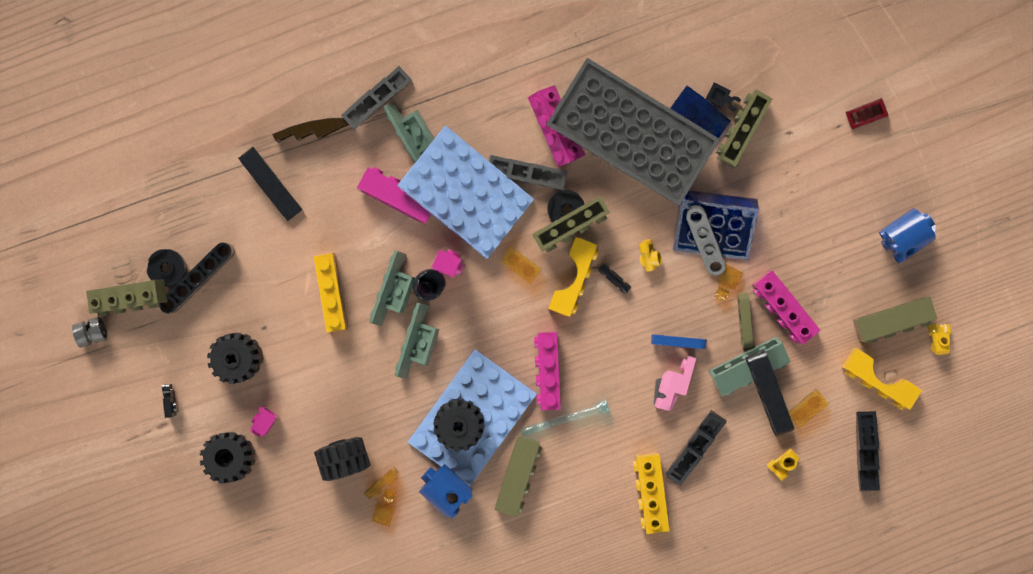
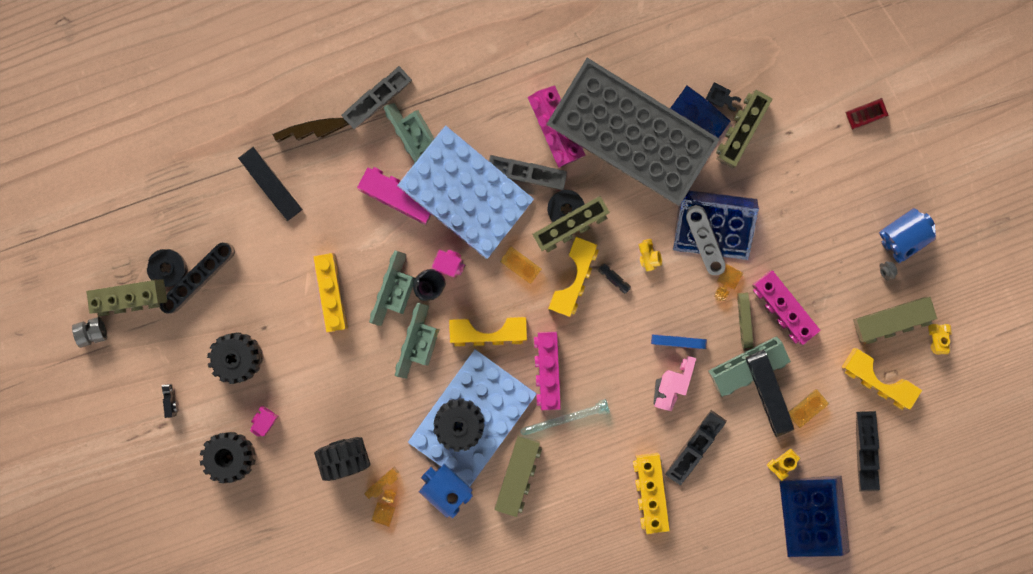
(463, 331): none -> yellow arch
(814, 517): none -> clear blue slope
(888, 270): none -> dark grey plate

